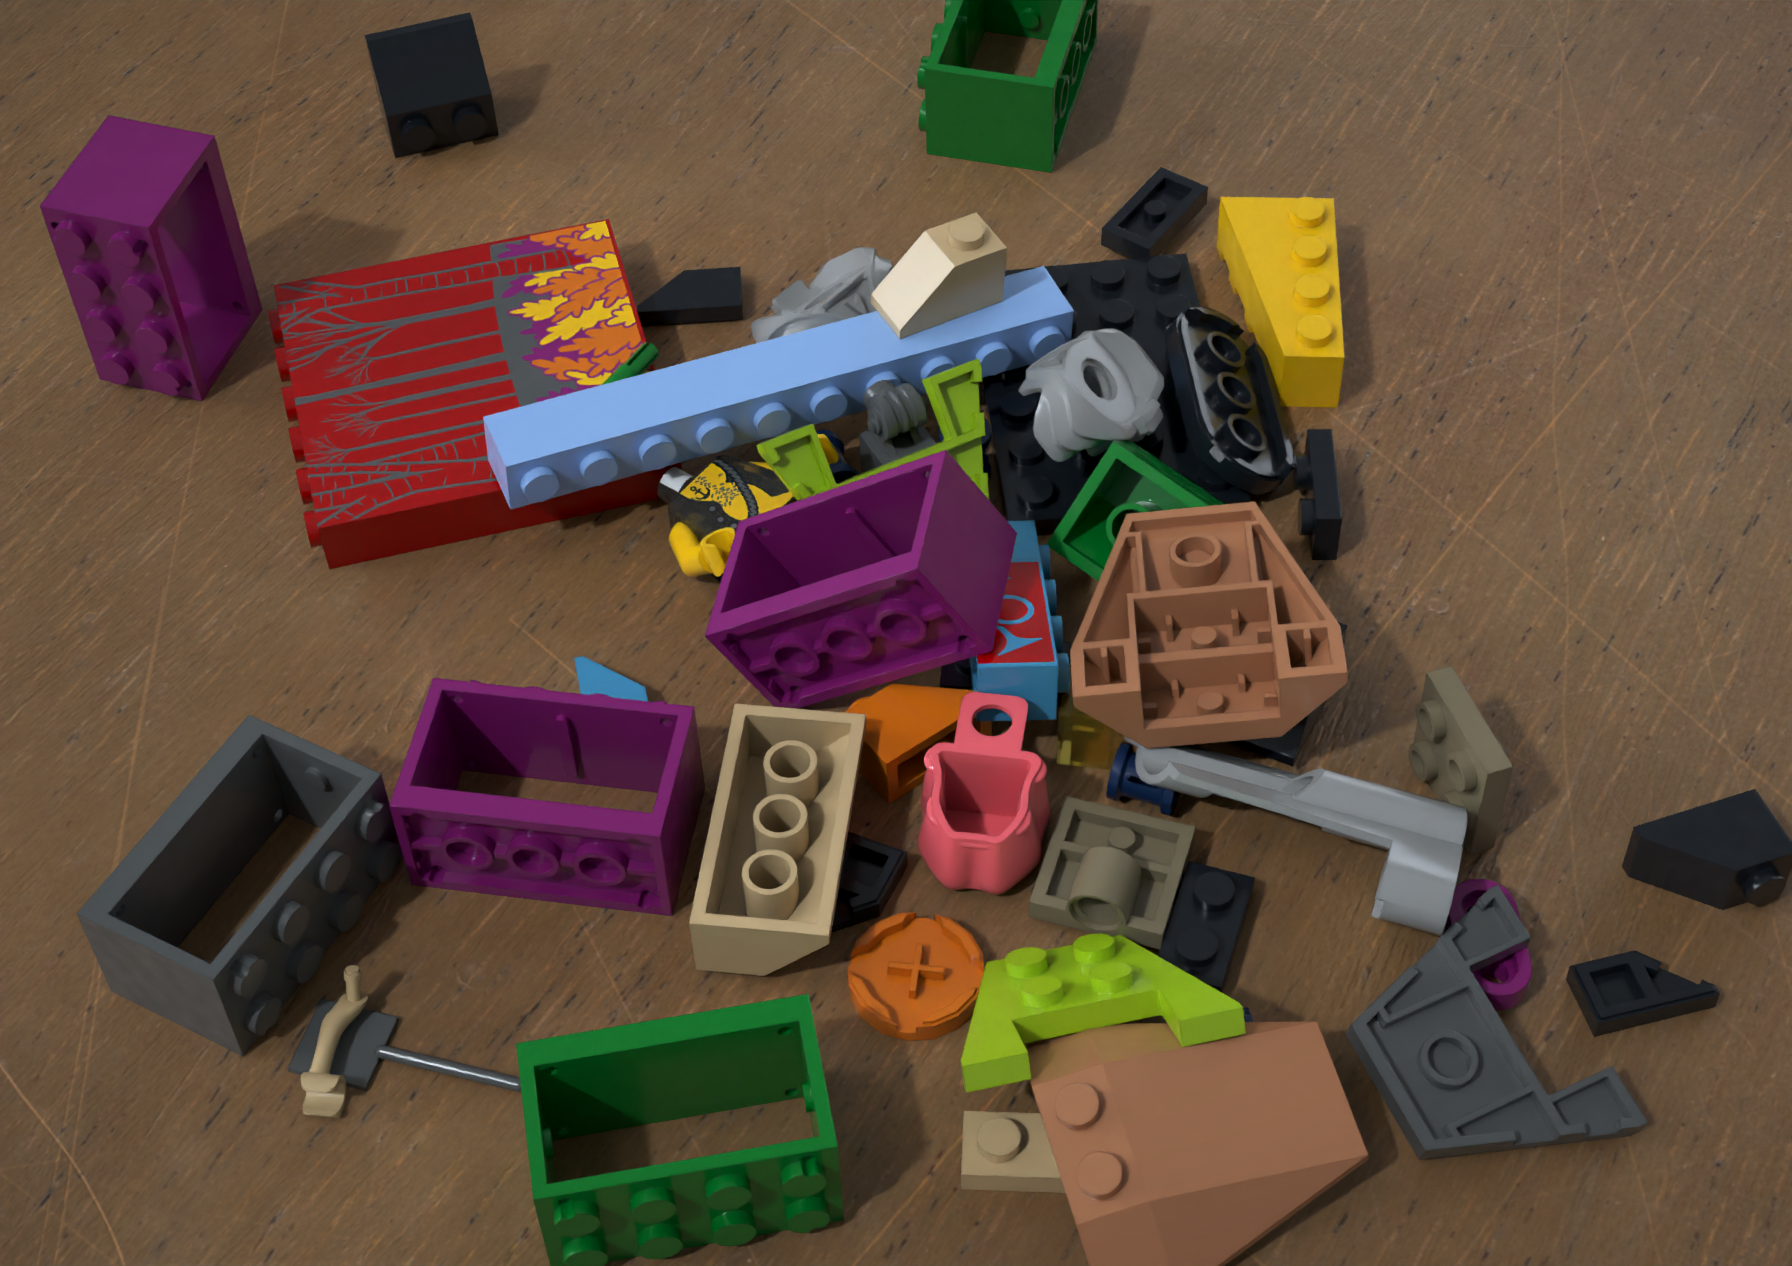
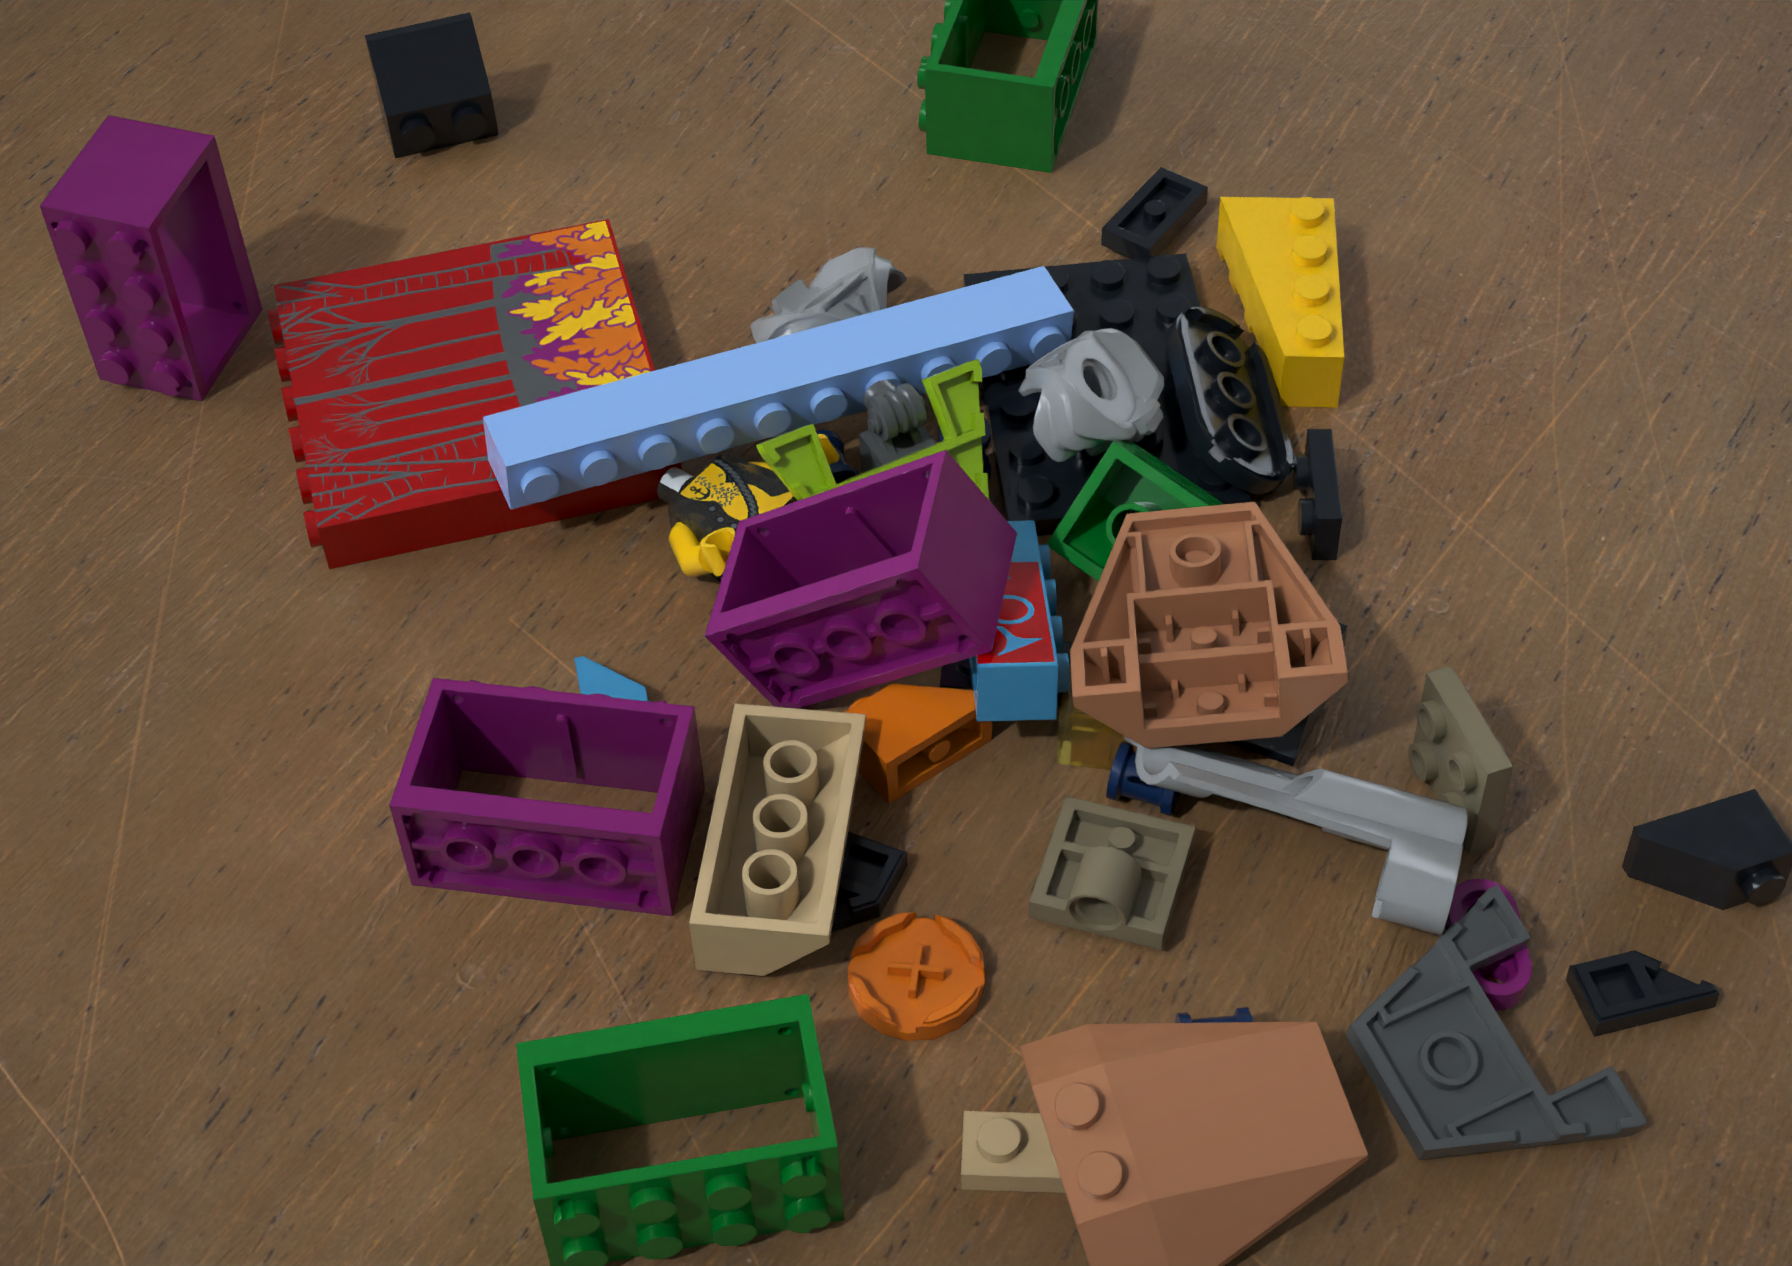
(199, 851): dark grey hose -> none
(324, 1090): tan piece -> none
(367, 1043): dark grey piece -> none
(636, 364): green pin -> none
(695, 298): black tile -> none
(943, 277): tan slope -> none
(984, 802): coral piece -> none
(1082, 988): lime wing -> none
(1207, 922): black plate -> none

